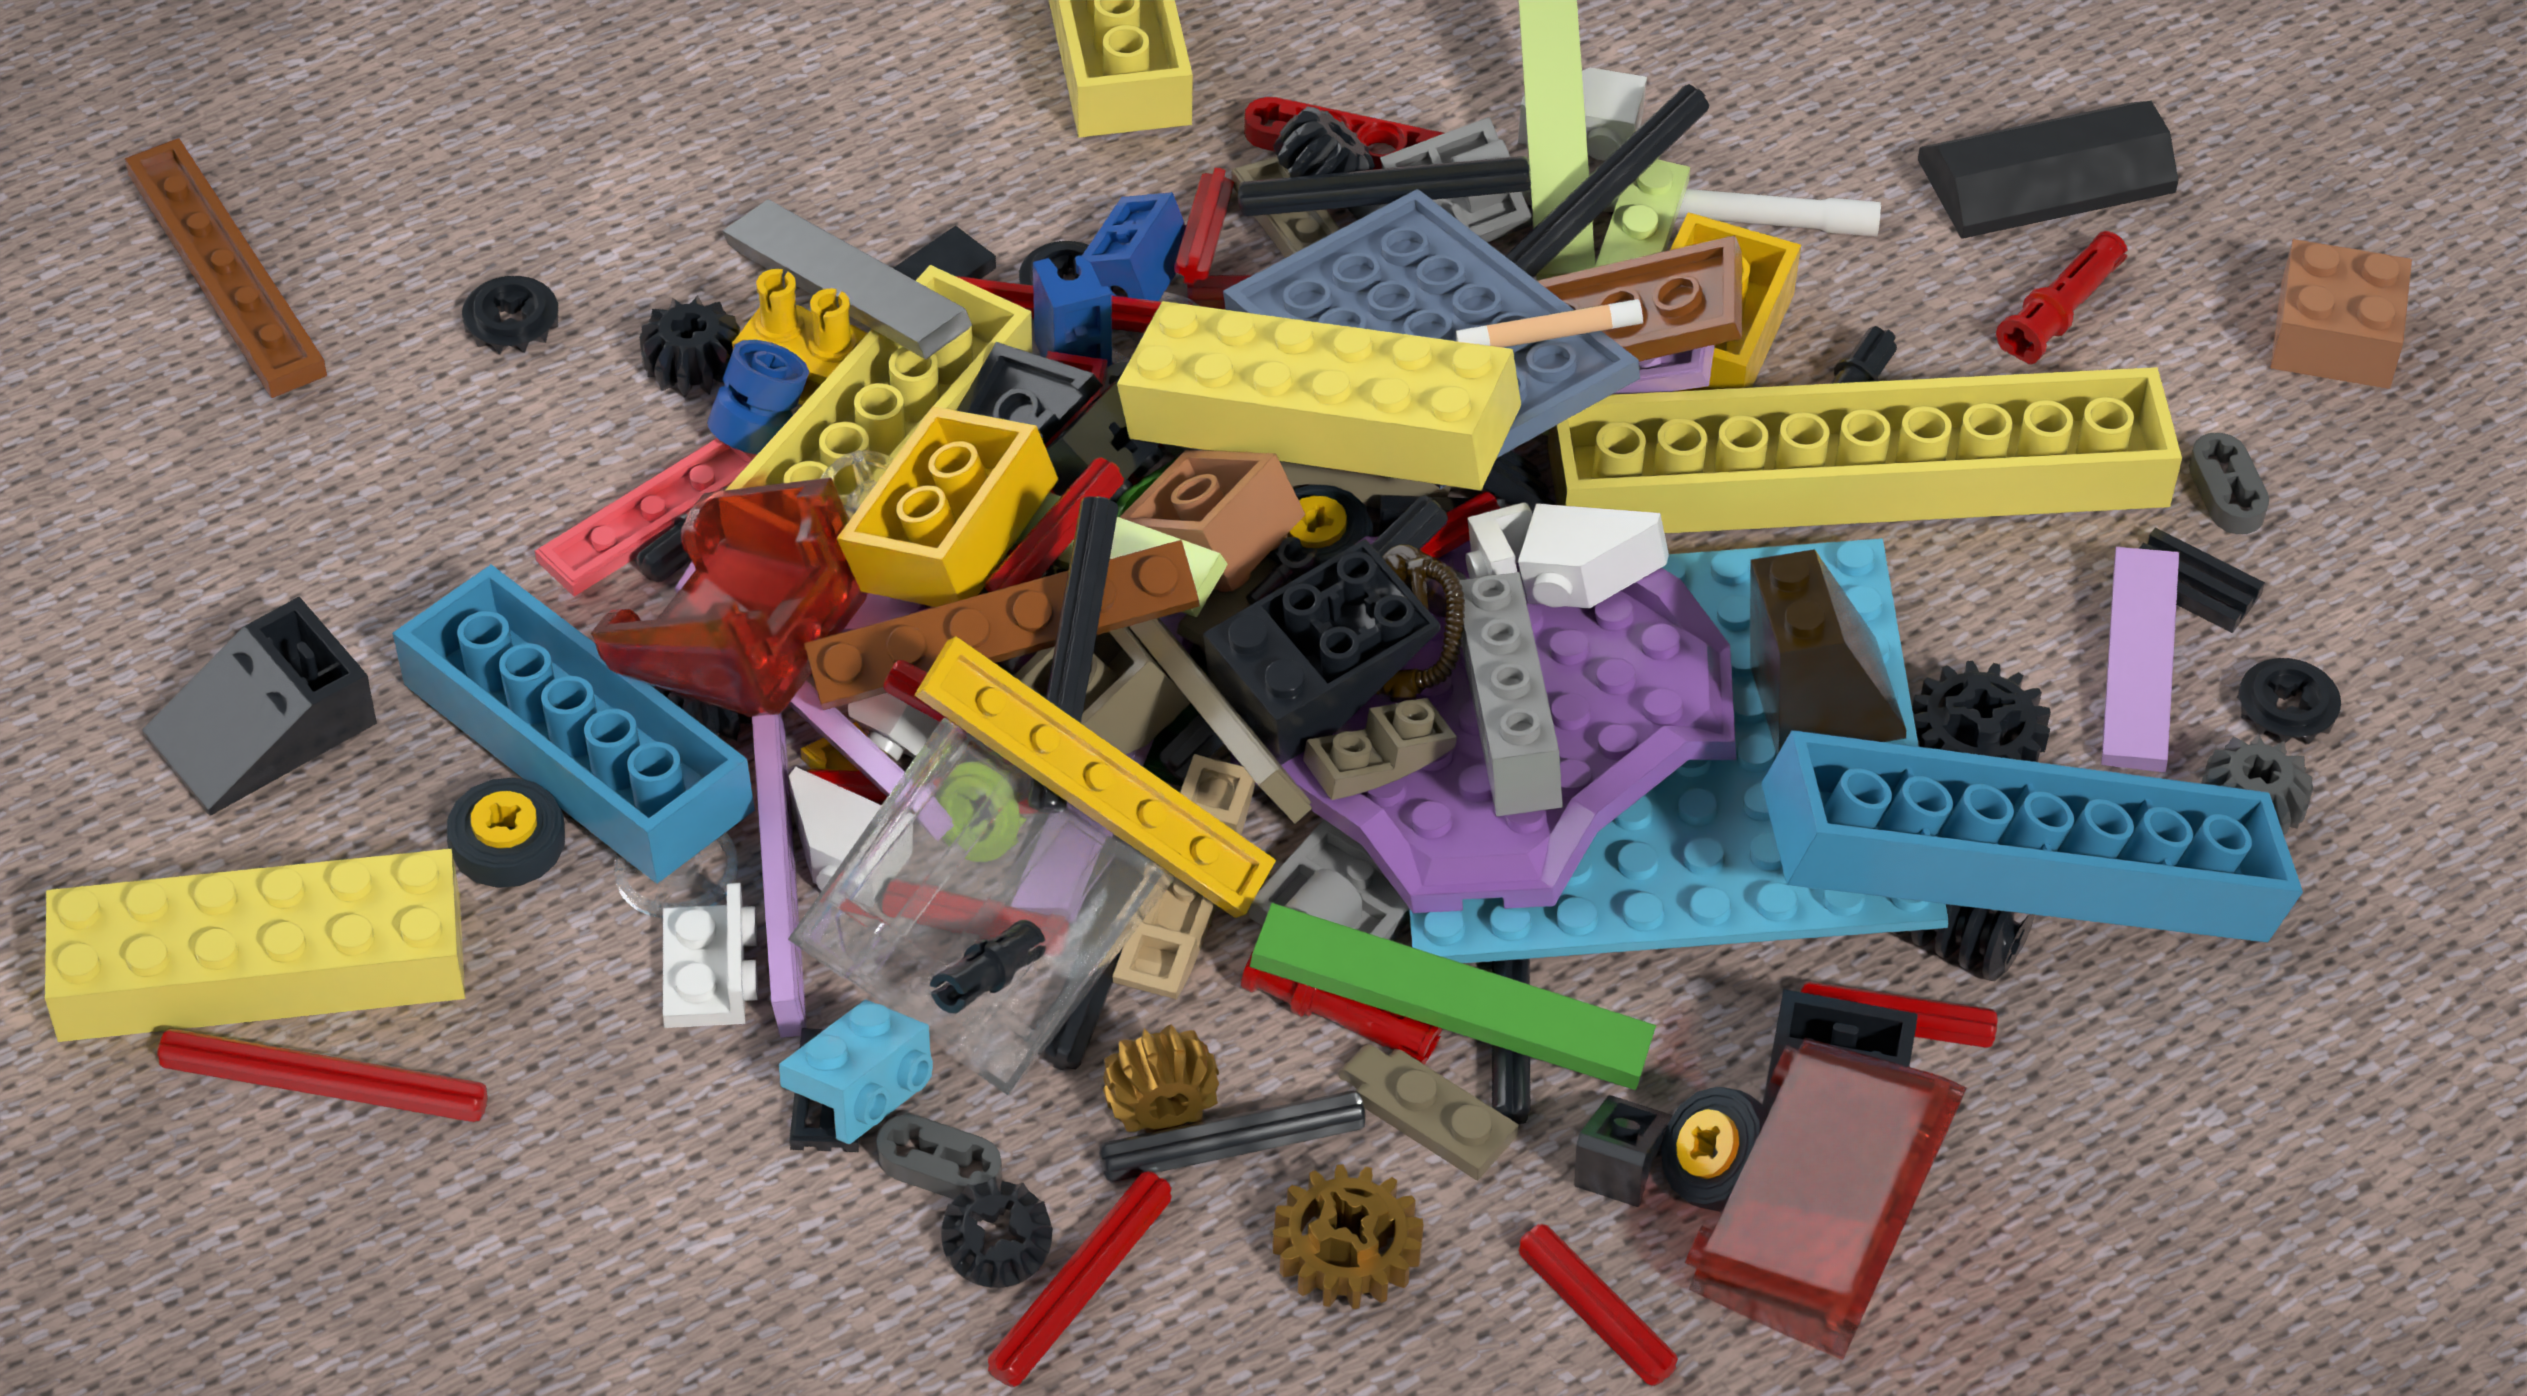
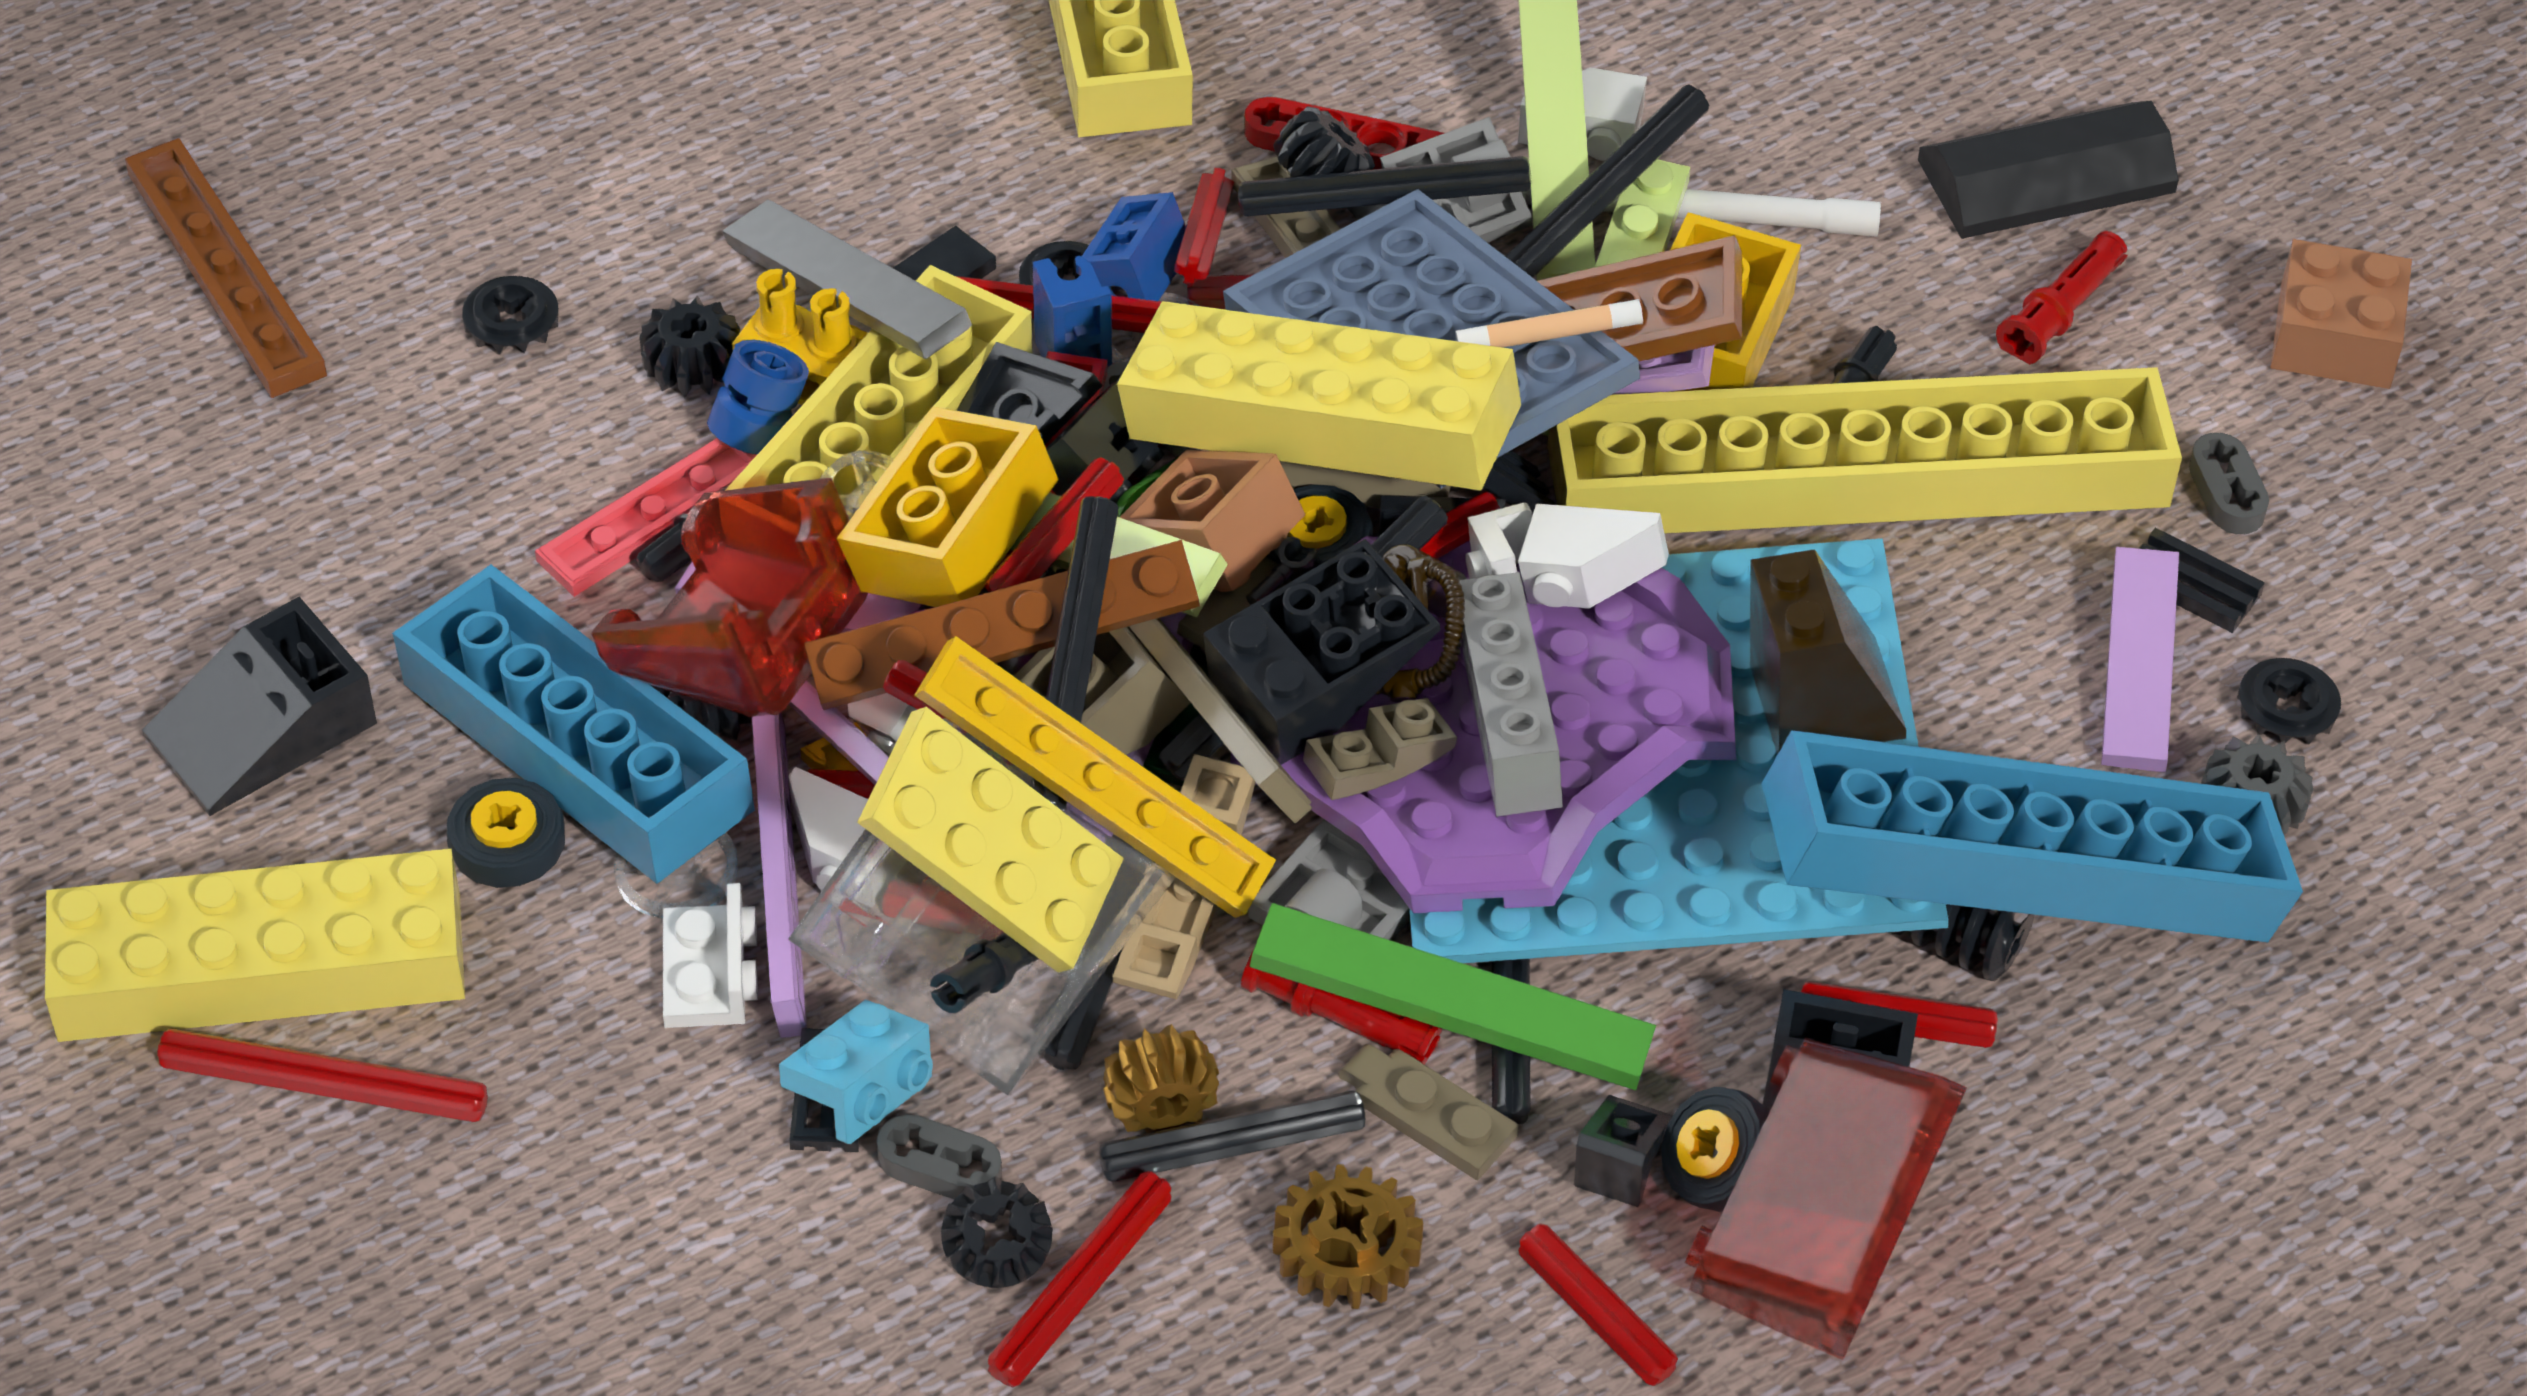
(991, 839): none -> light yellow plate
(1981, 714): black gear -> none

